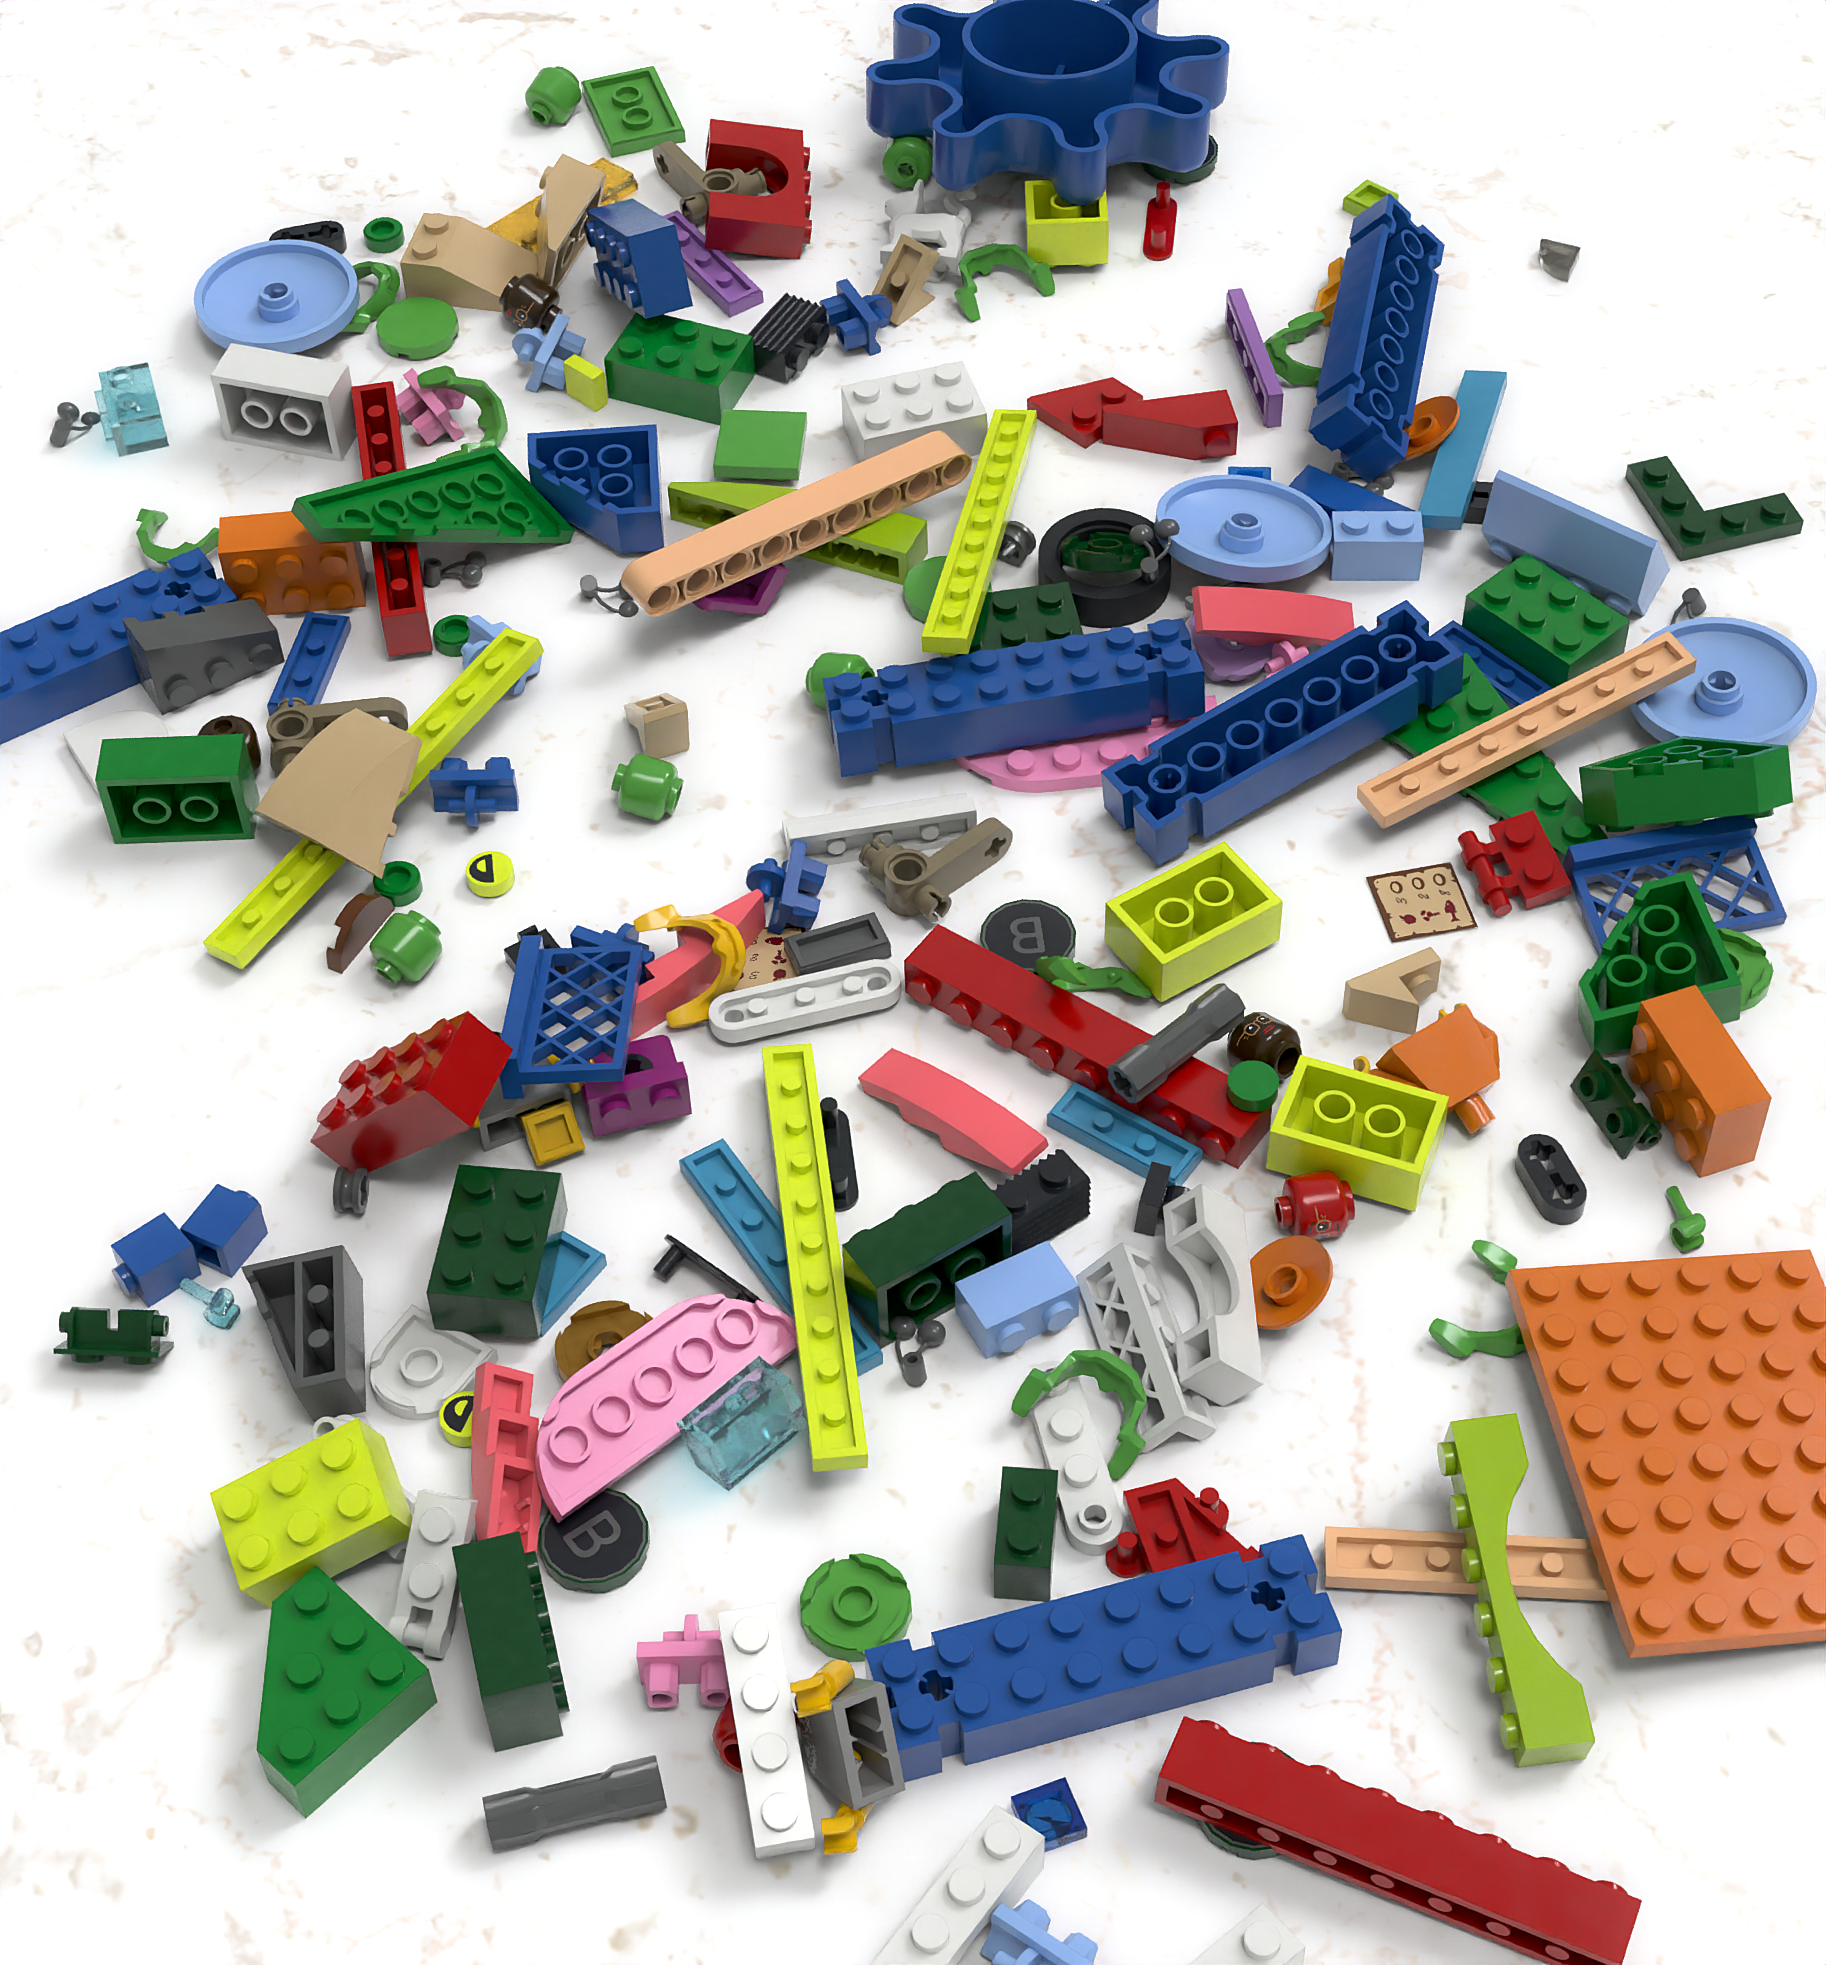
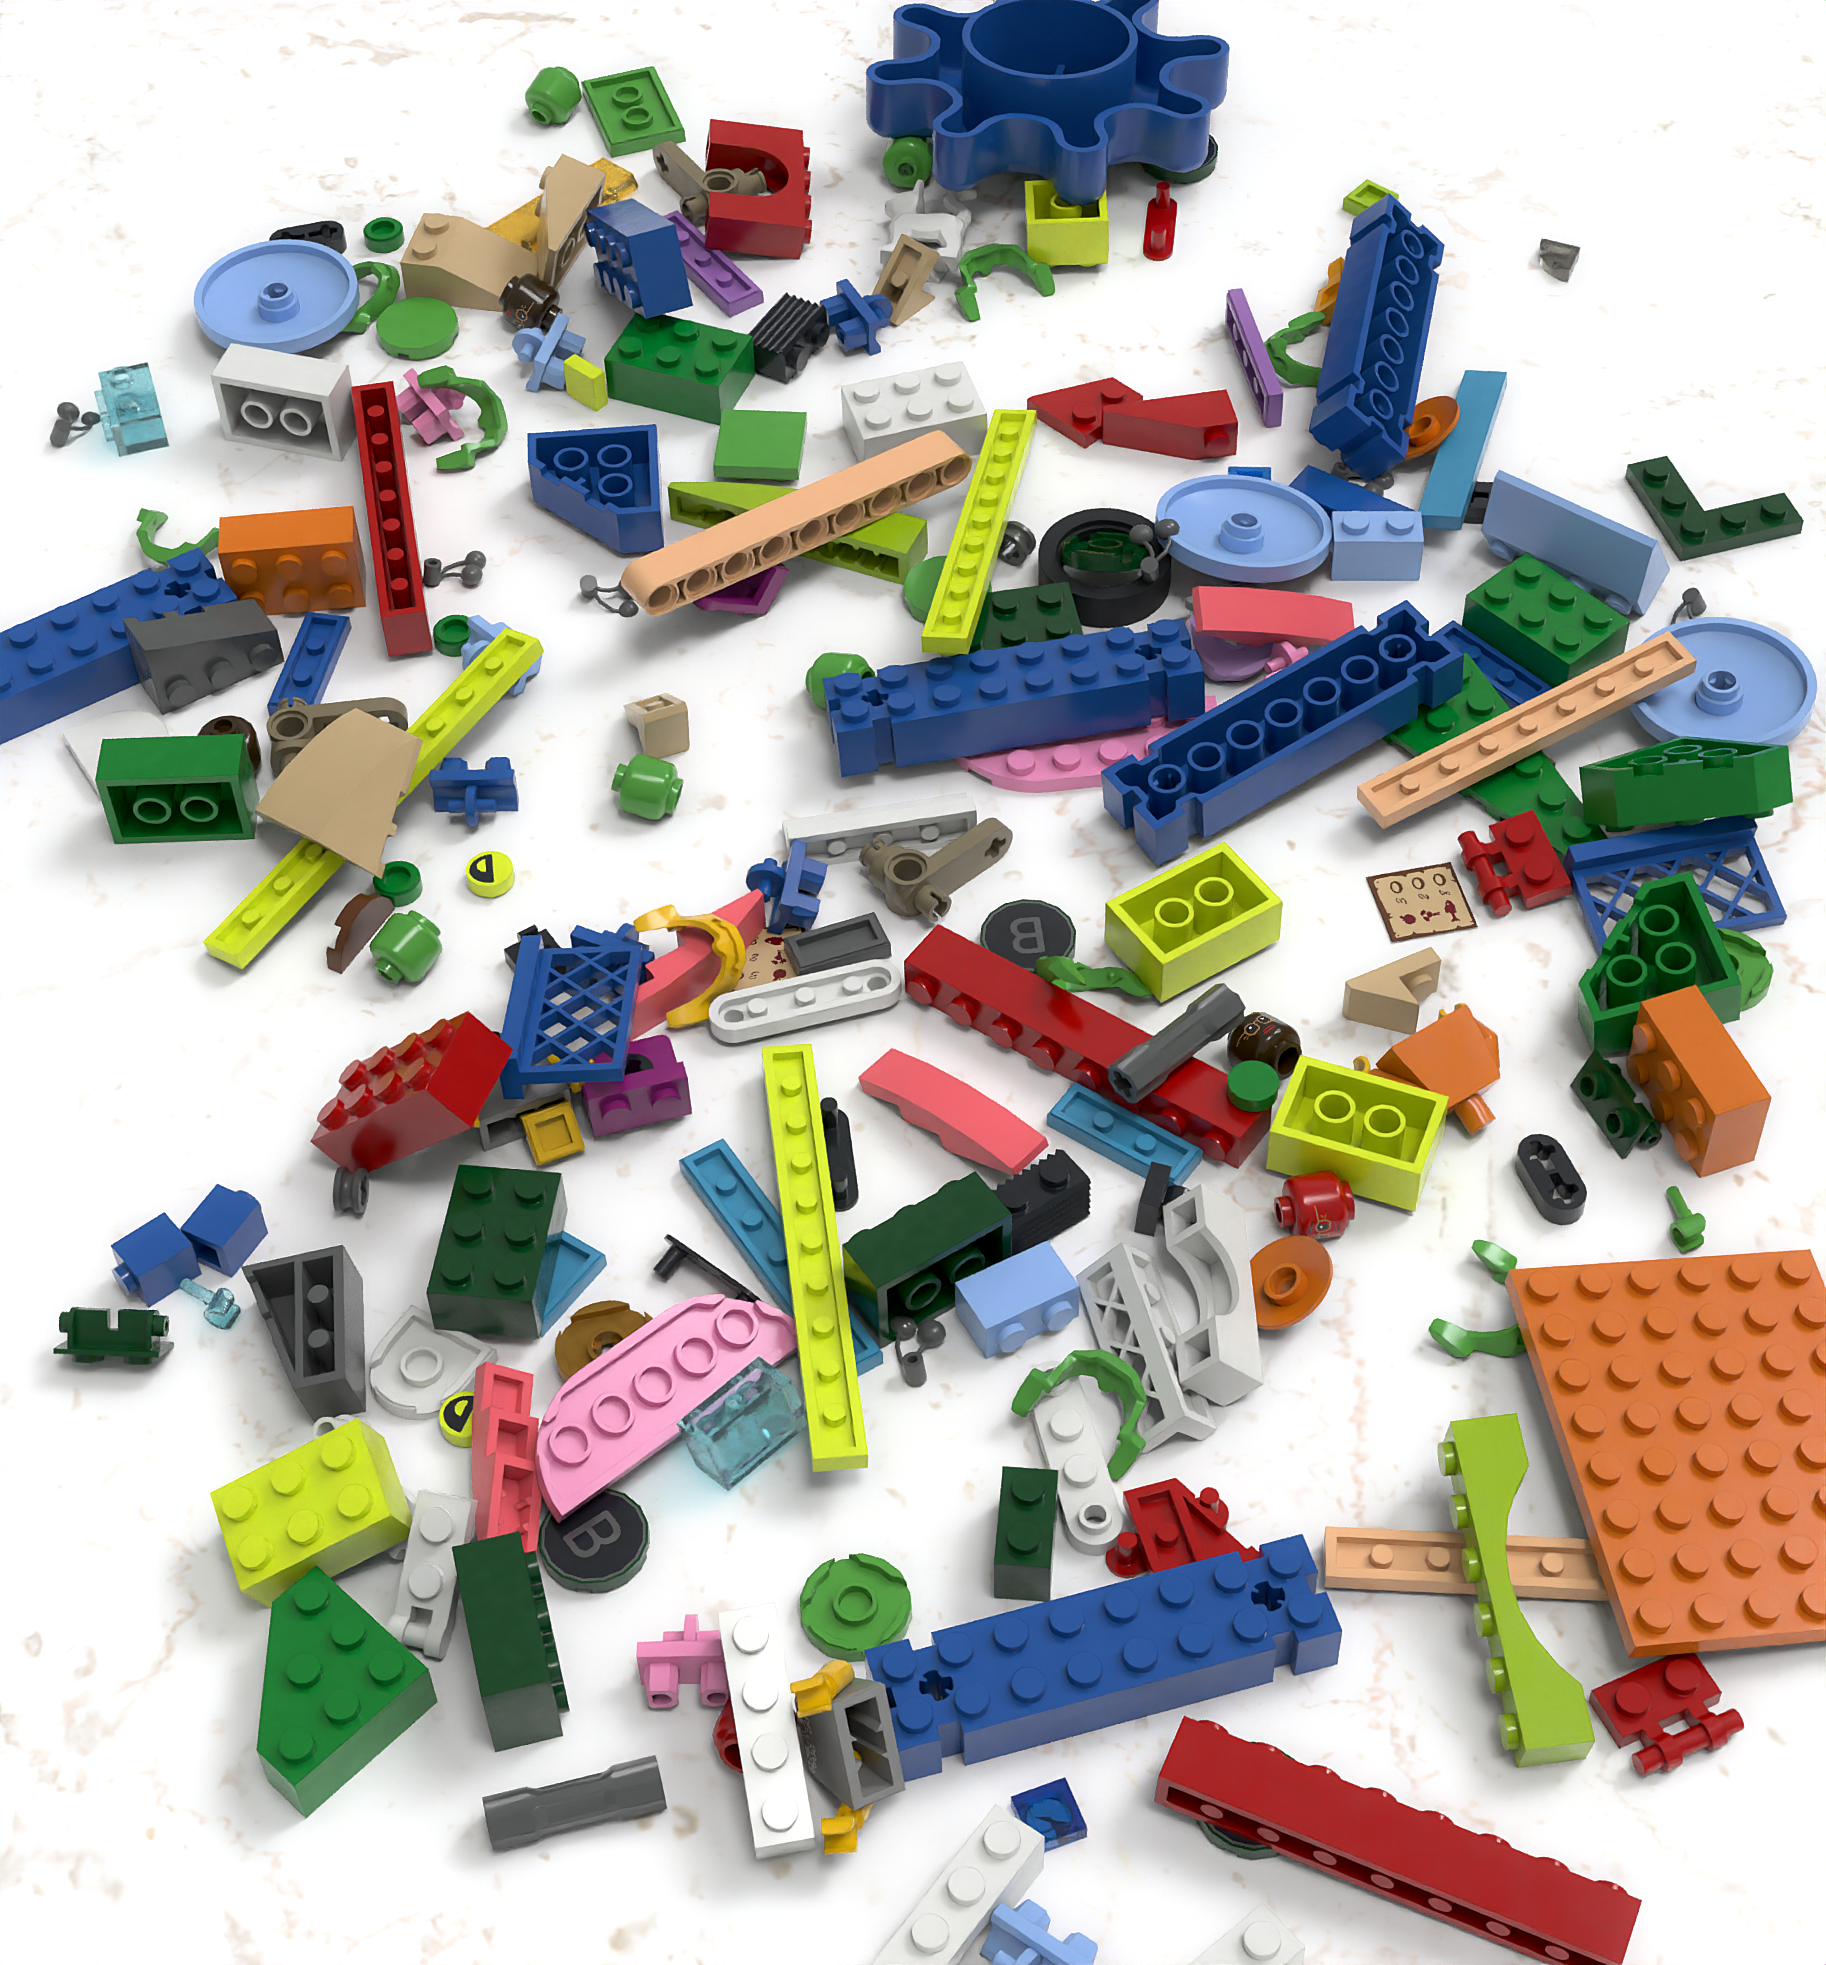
(449, 500): green wing -> none
(1658, 1697): none -> red plate

